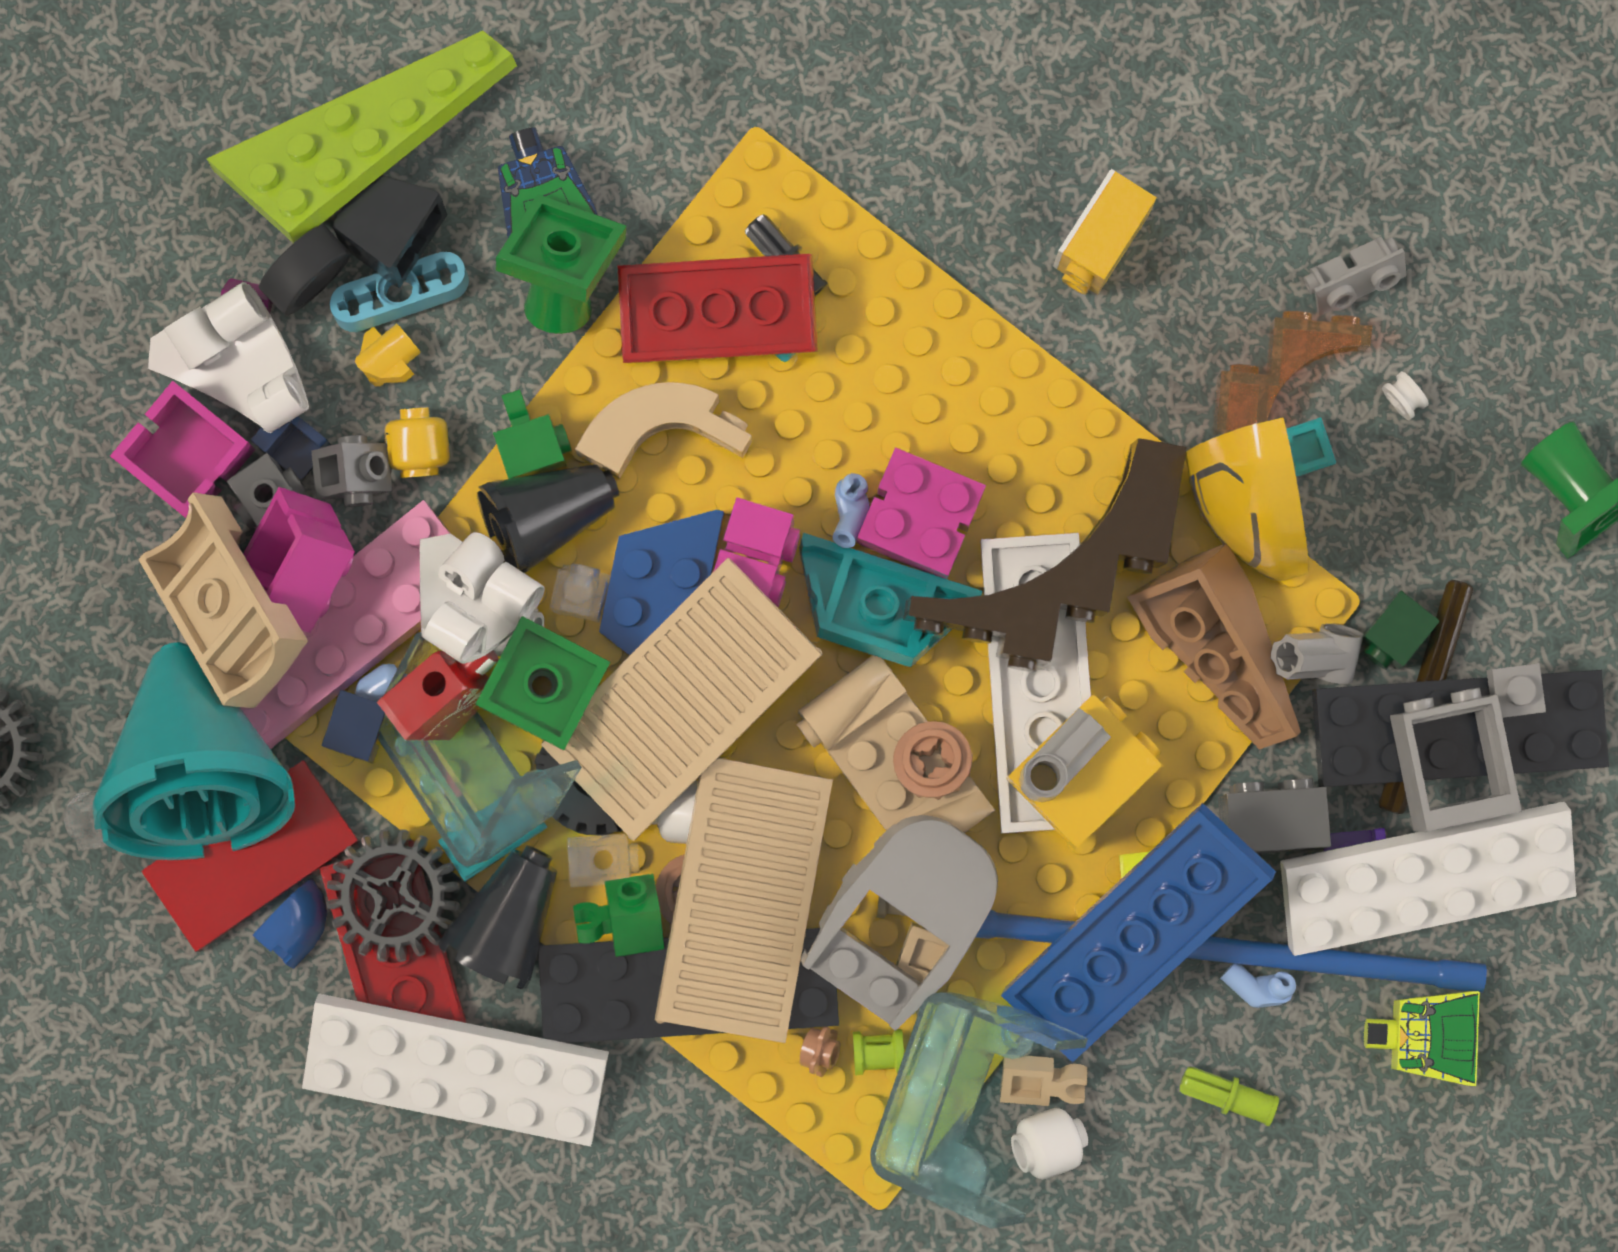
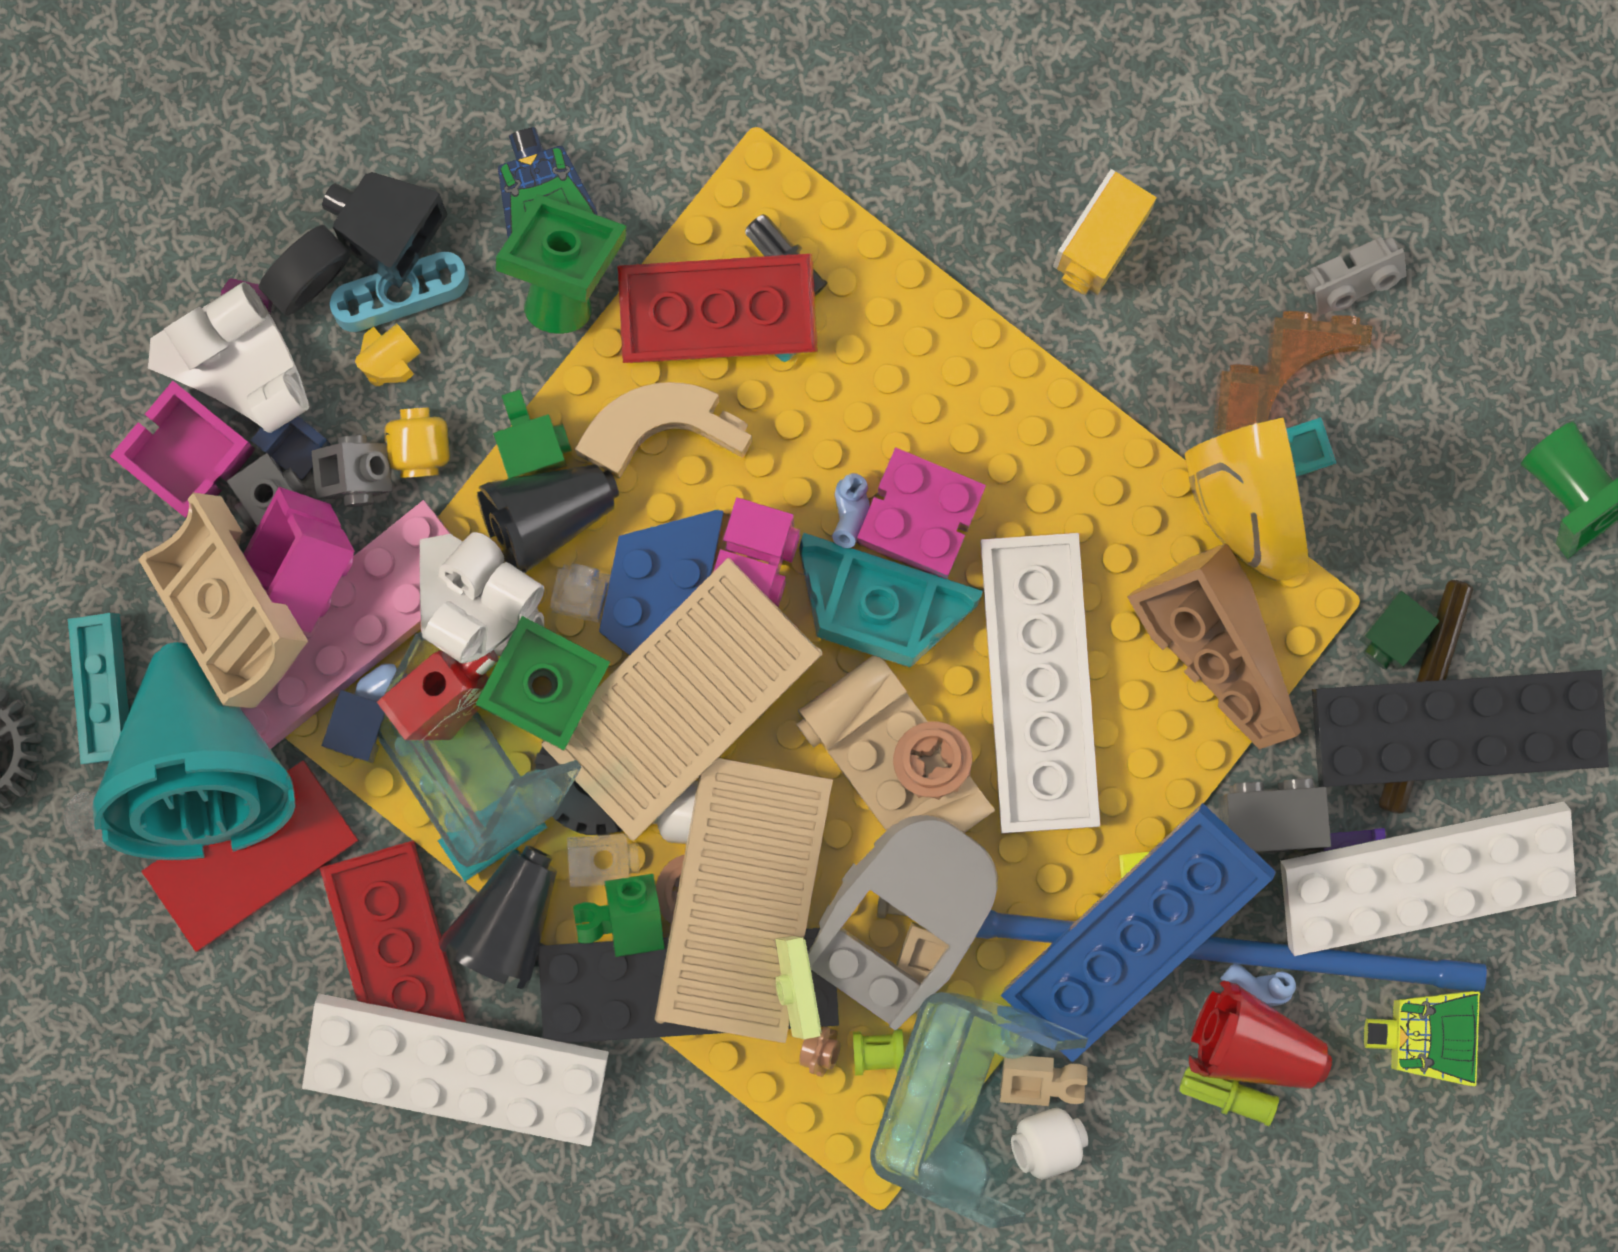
(98, 684): none -> teal plate
(295, 924): blue brick -> none
(333, 152): lime wing -> none
(380, 918): dark grey gear -> none
(796, 987): none -> yellowish green plate
(1026, 617): dark brown arch -> none
(1065, 753): light grey piece -> none
(1102, 783): yellow brick -> none
(1255, 1043): none -> red cone
(1324, 655): light grey piece -> none
(1405, 395): white bush -> none
(1496, 756): light grey window -> none
(1518, 689): light grey plate -> none

